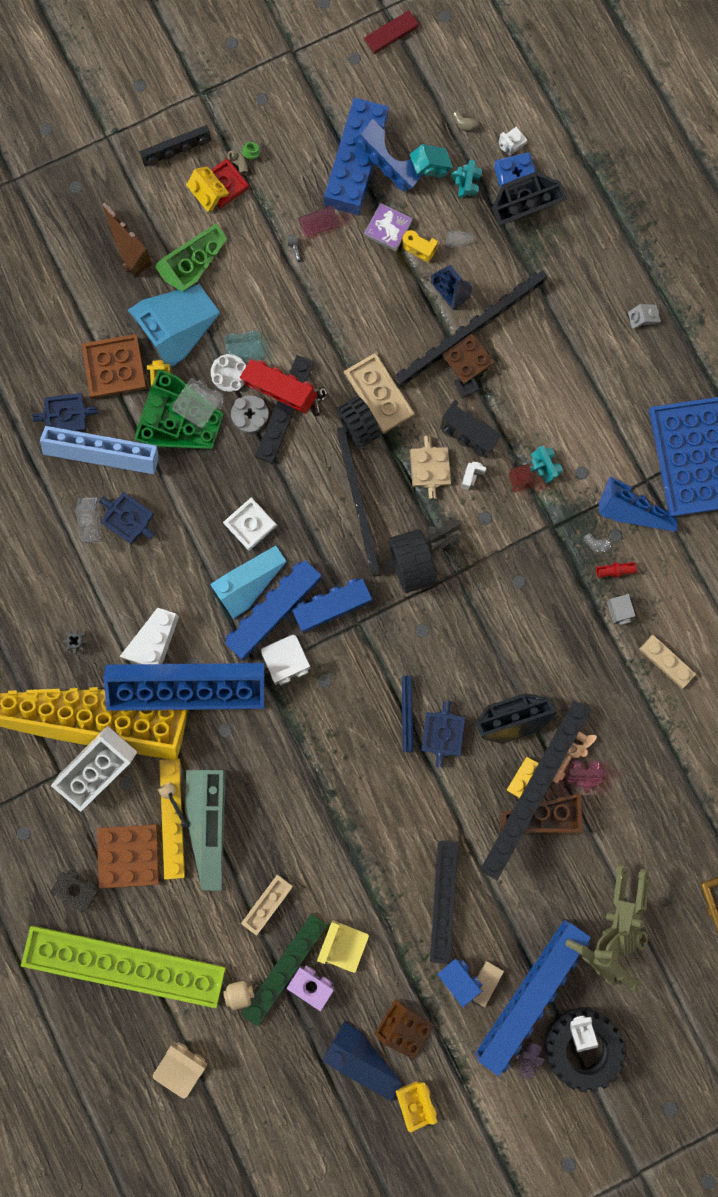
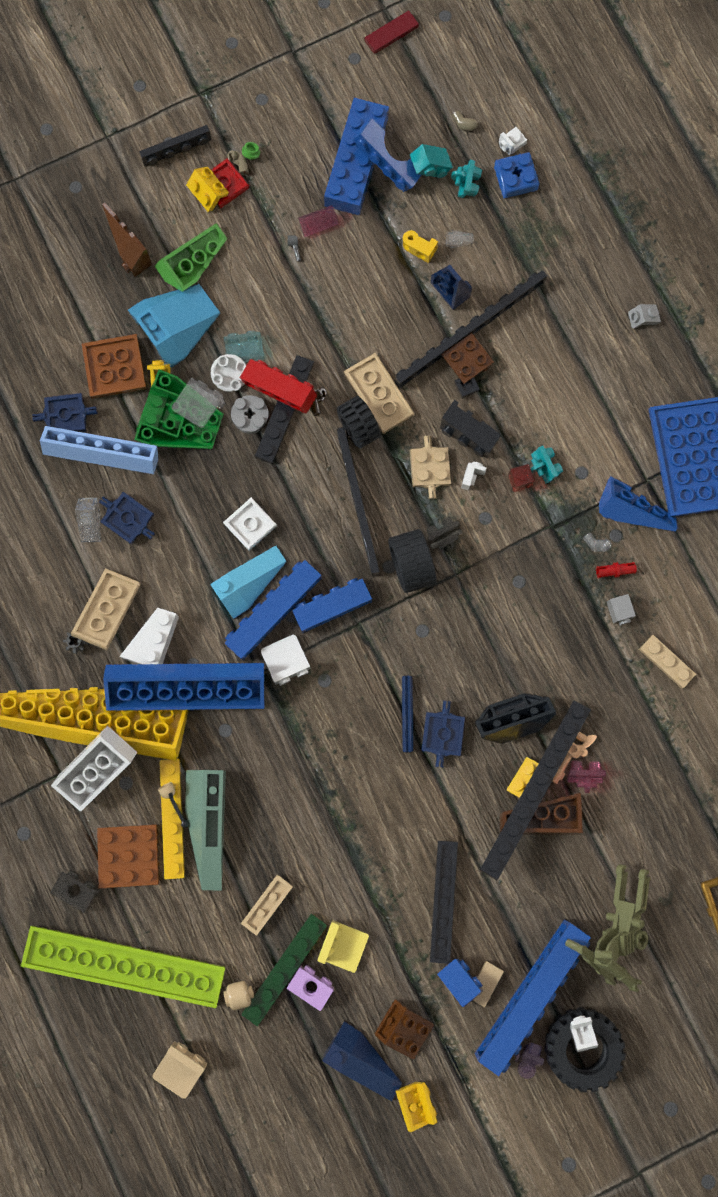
(105, 609): none -> tan tile
(388, 227): tile -> none
(526, 197): black wedge -> none

